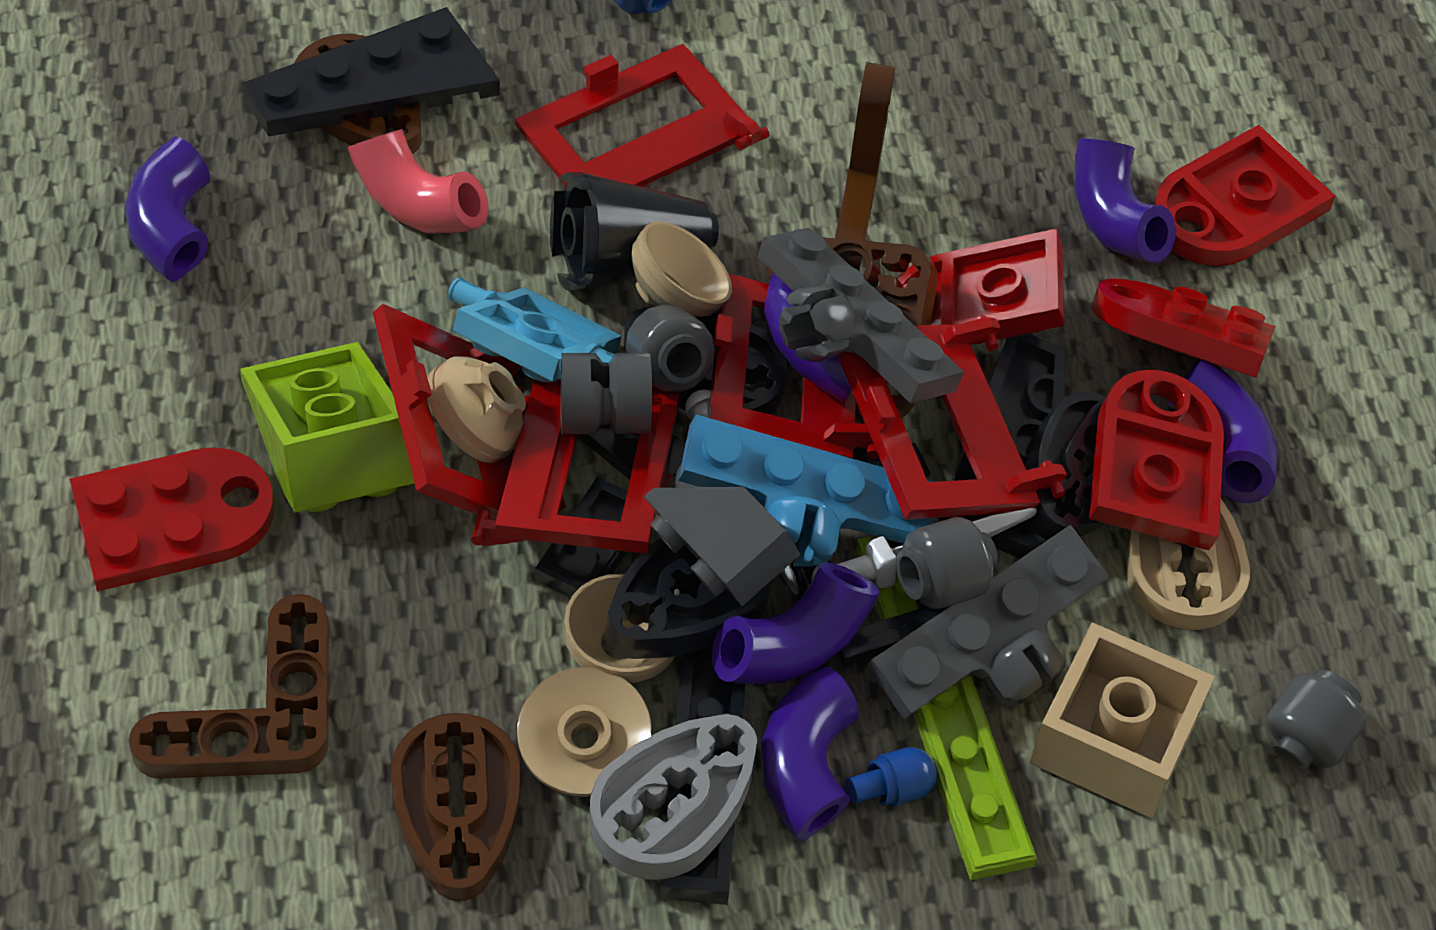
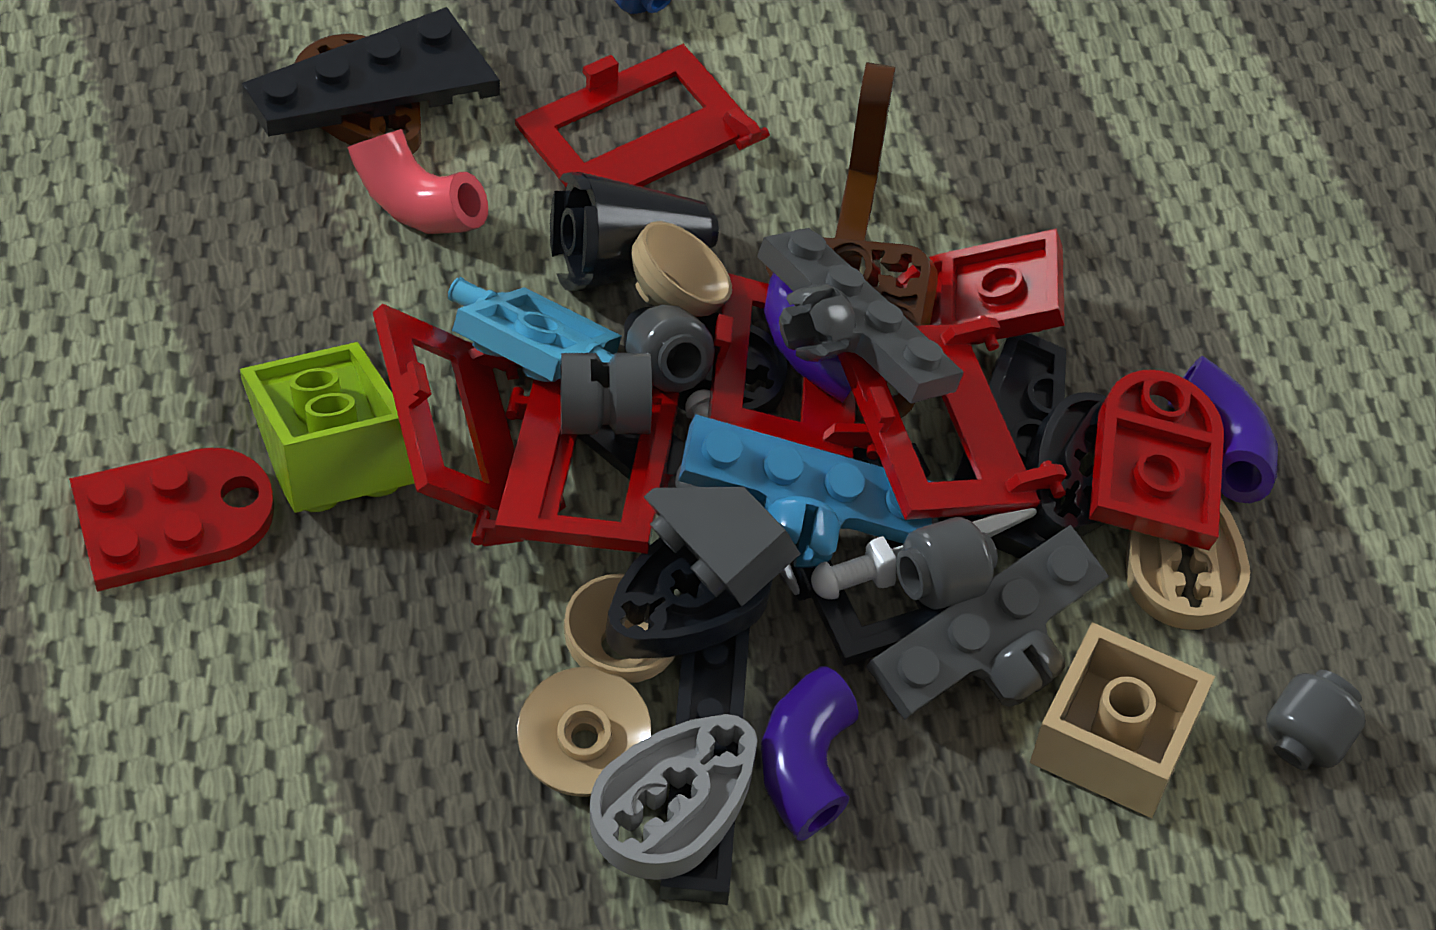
(158, 207): dark purple cylinder -> none
(265, 728): reddish brown beam -> none
(477, 406): tan piece -> none
(489, 797): reddish brown piece -> none
(571, 566): black plate -> none
(800, 637): dark purple cylinder -> none
(899, 774): blue cylinder -> none
(968, 767): lime tile -> none
(1112, 208): dark purple cylinder -> none
(1185, 323): red plate -> none
(1241, 198): red plate -> none

